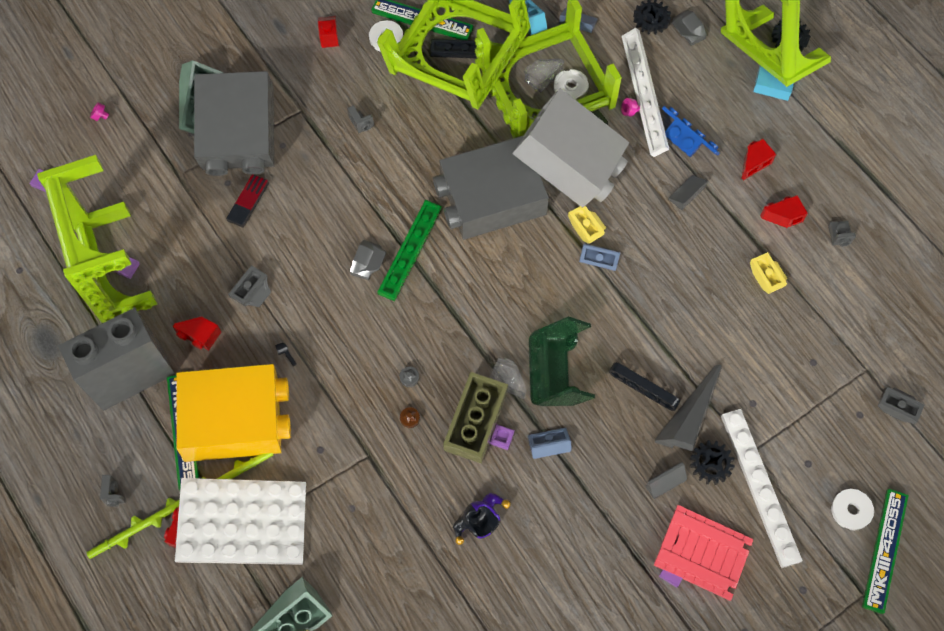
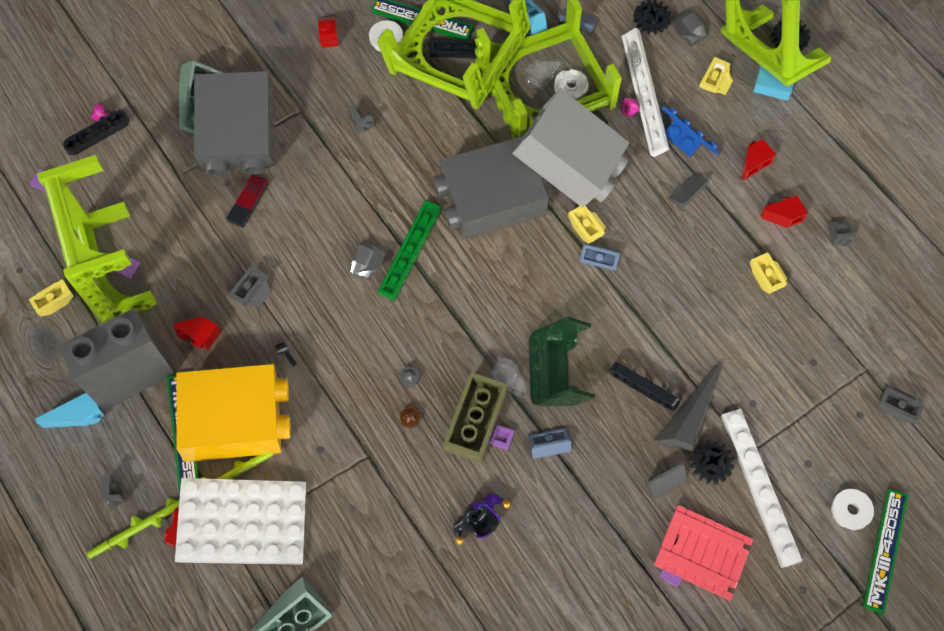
(51, 298): none -> light yellow slope
(77, 412): none -> medium azure slope
(98, 135): none -> black beam
(717, 77): none -> light yellow slope

